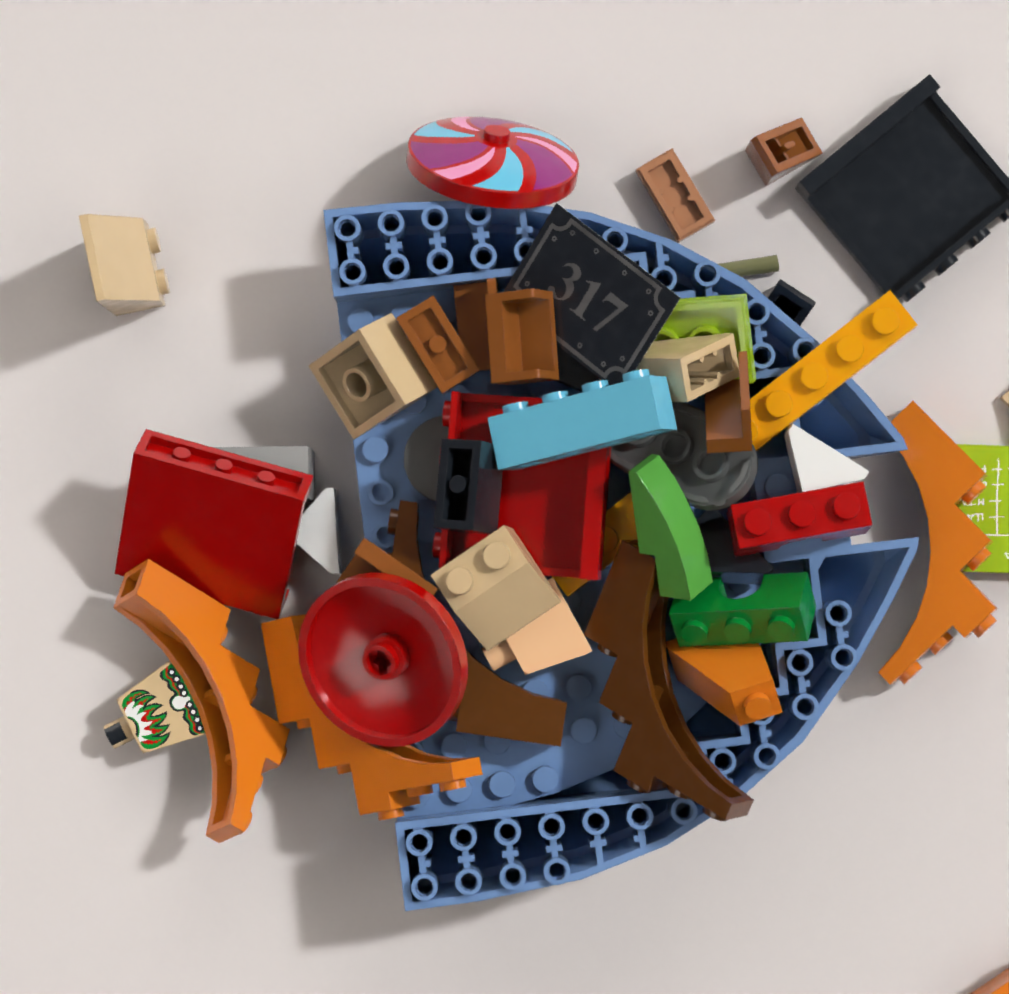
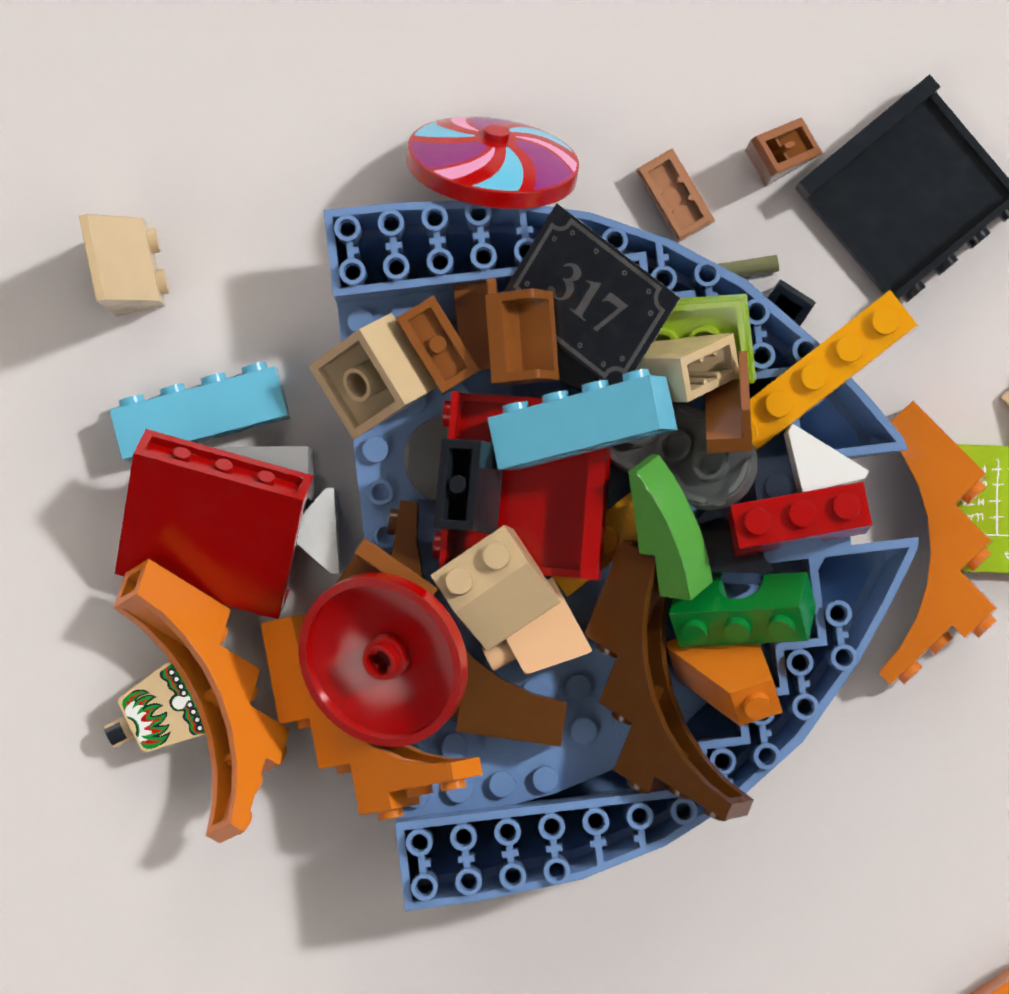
(205, 411): none -> medium azure brick

